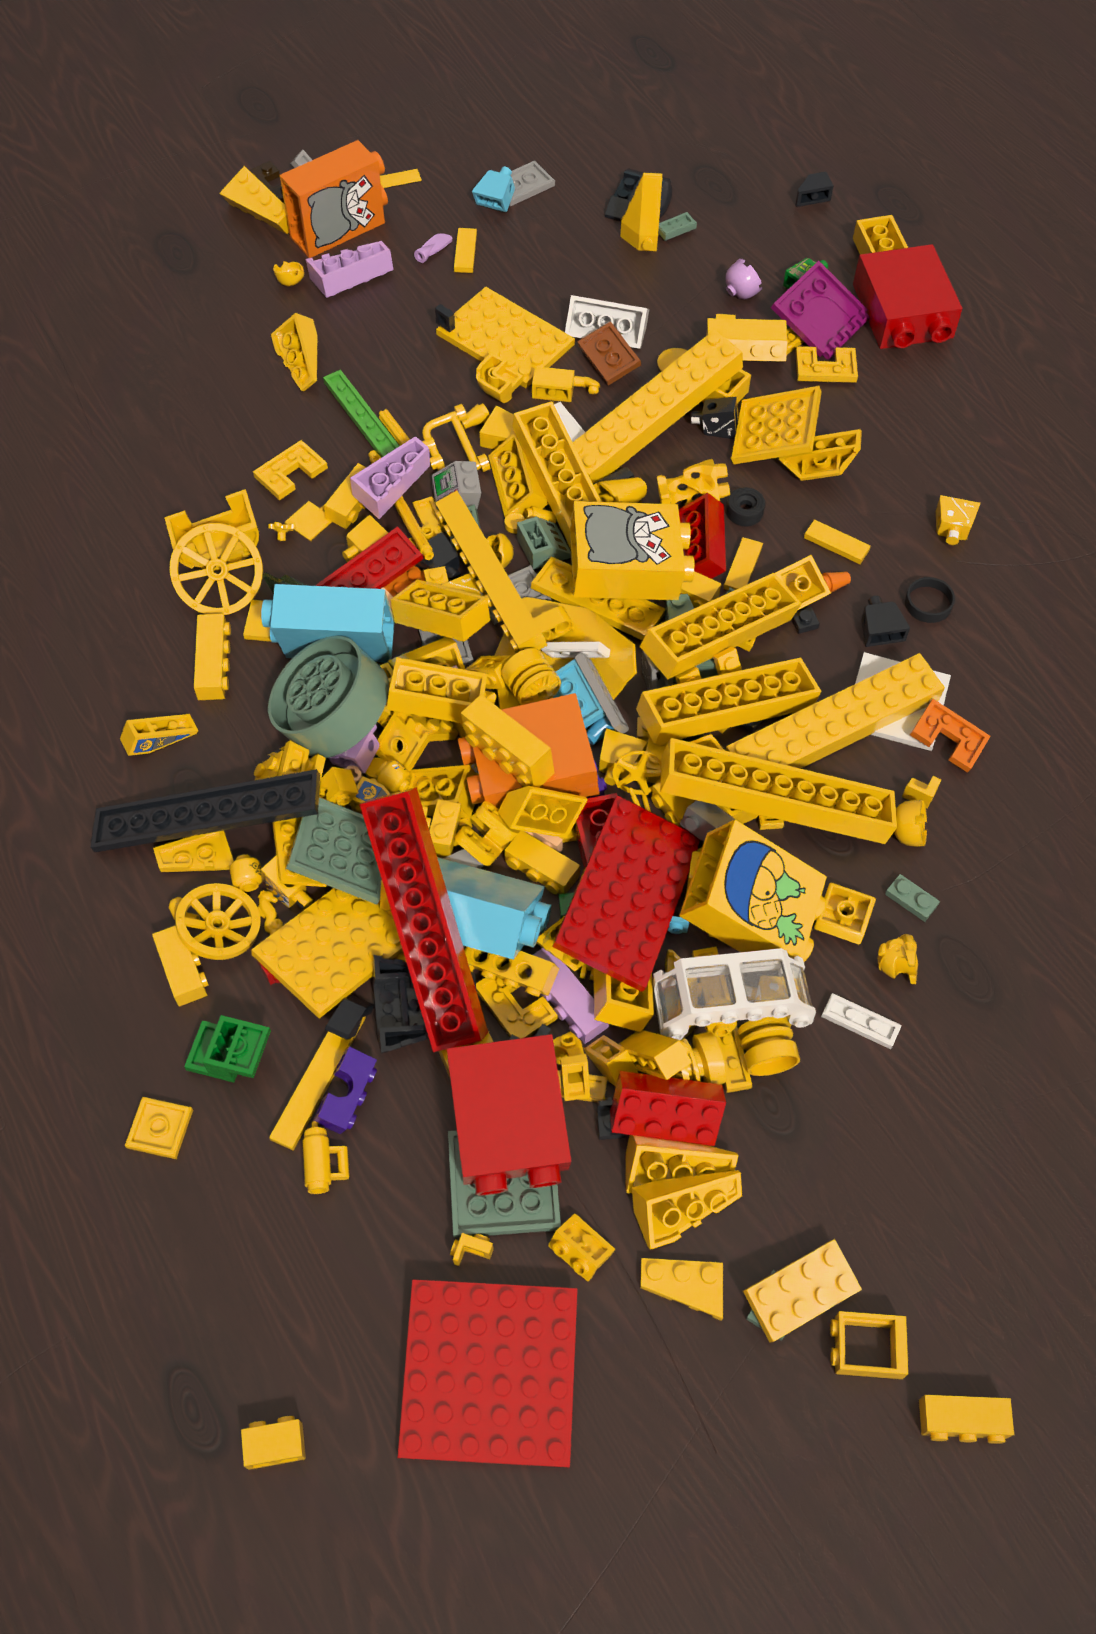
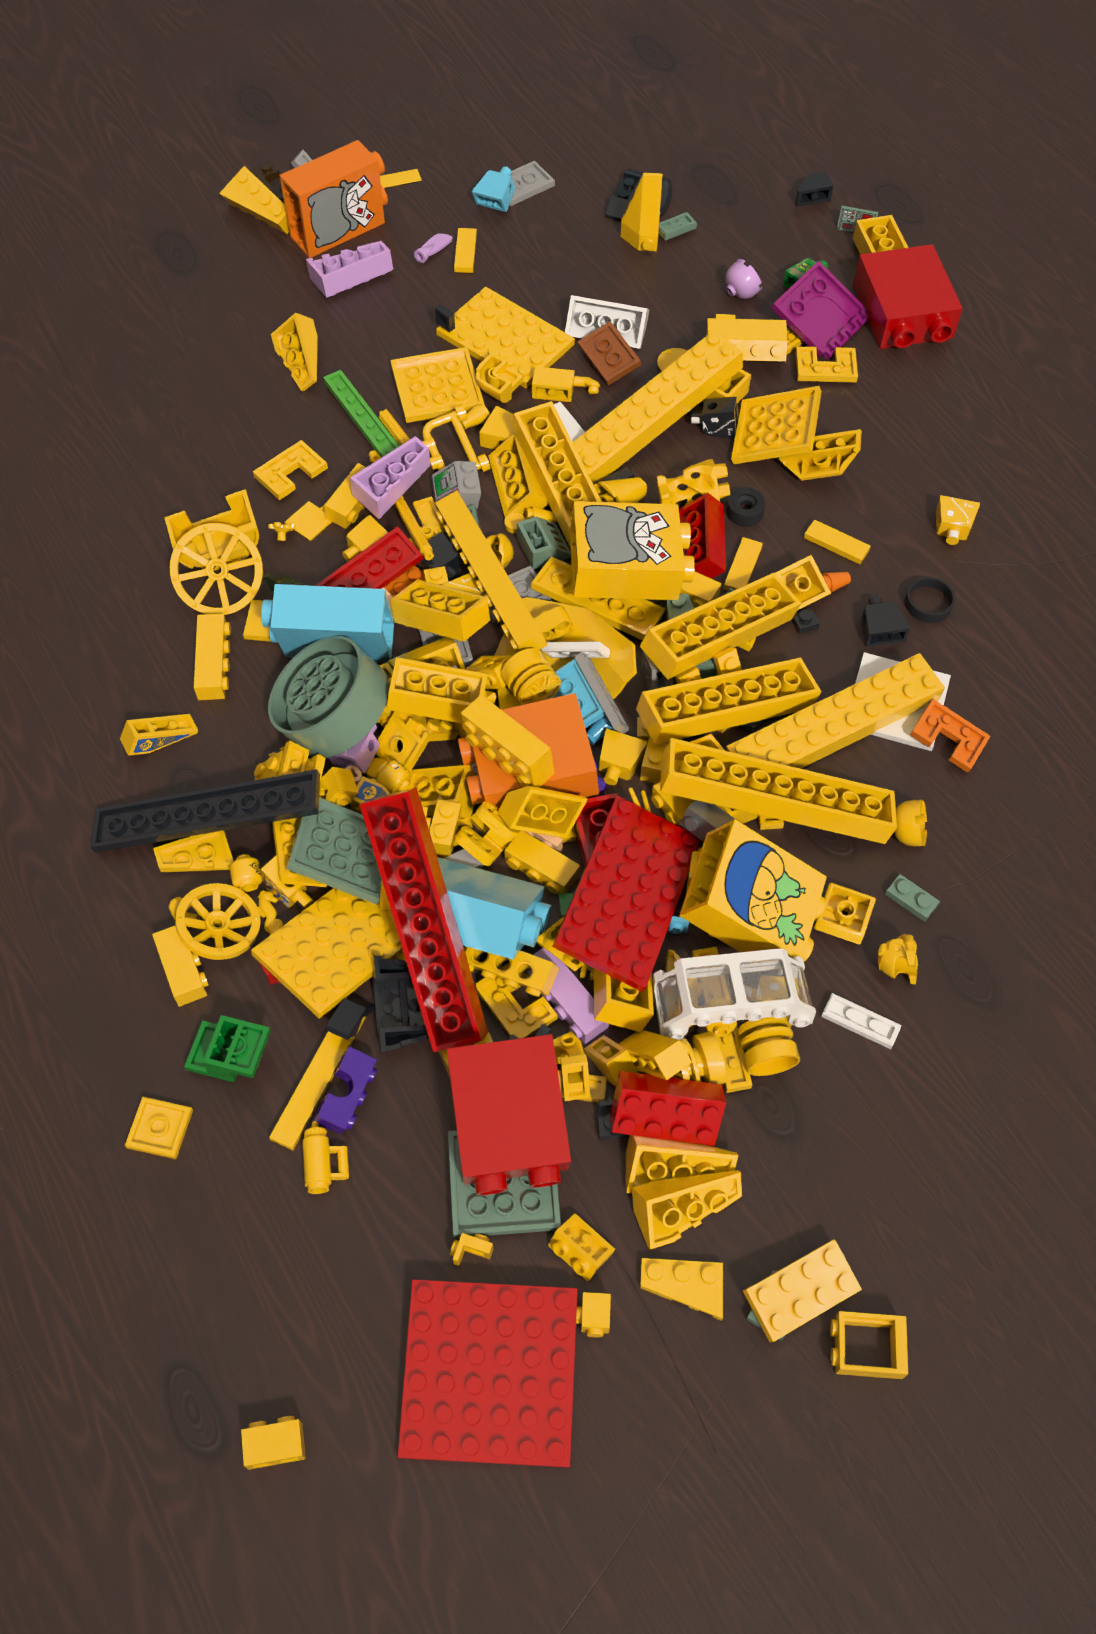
(289, 273): yellow hair -> none
(436, 383): none -> yellow plate
(594, 1314): none -> yellow brick
(637, 772): yellow wheel -> none
(849, 215): none -> slope
(920, 791): yellow panel -> none
(966, 1418): yellow brick -> none

